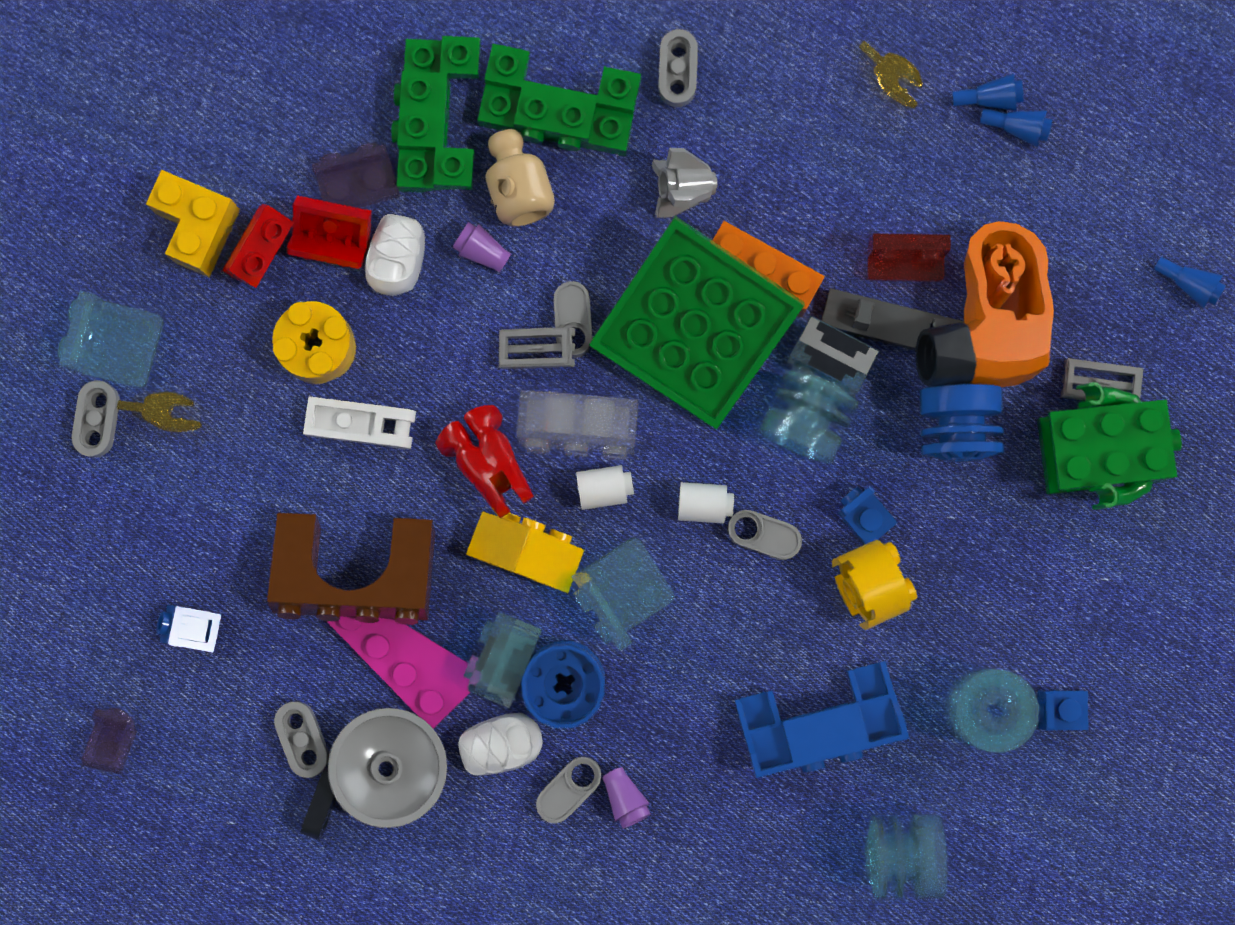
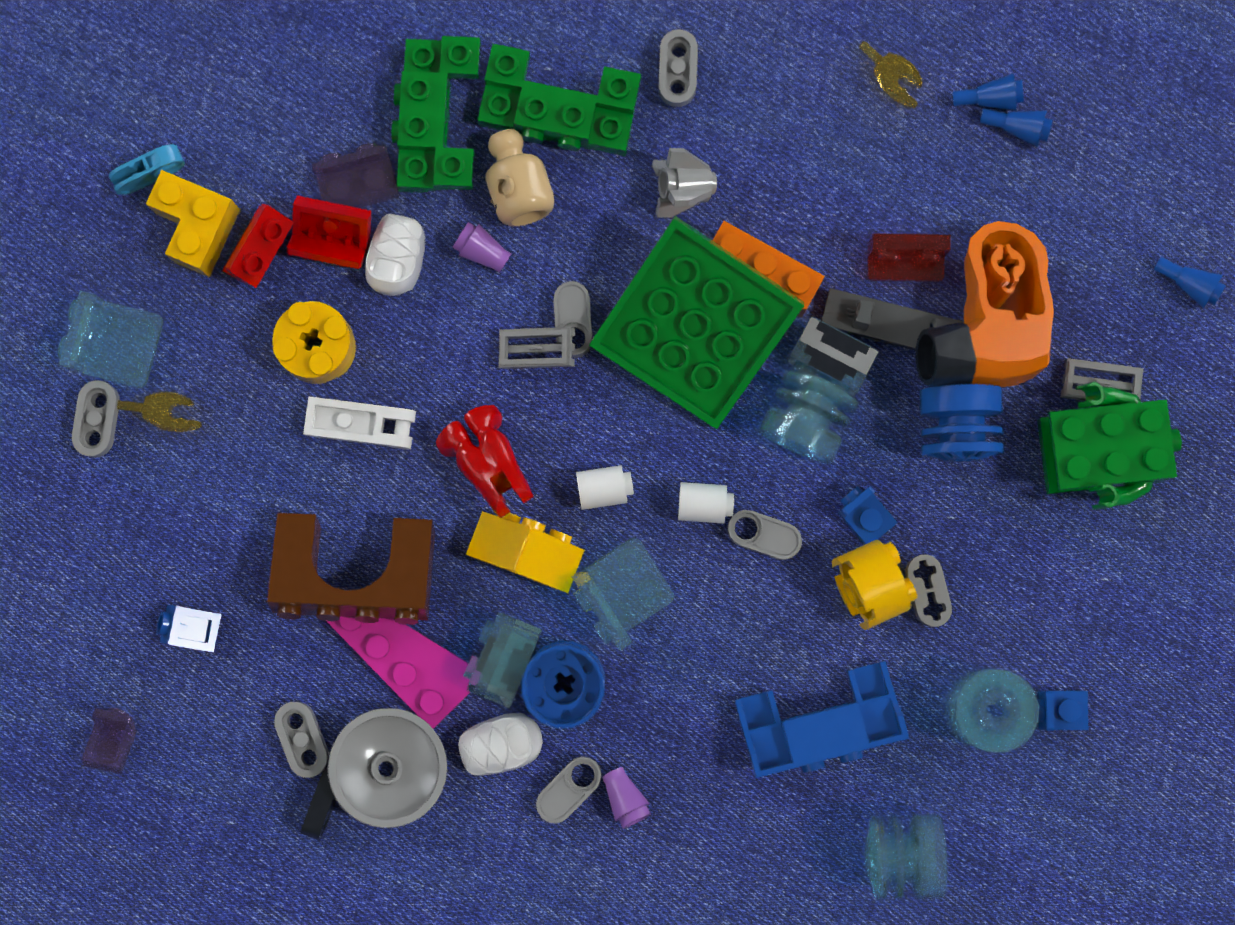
(146, 169): none -> dark azure piece
(577, 424): clear brick -> none
(937, 588): none -> light grey beam

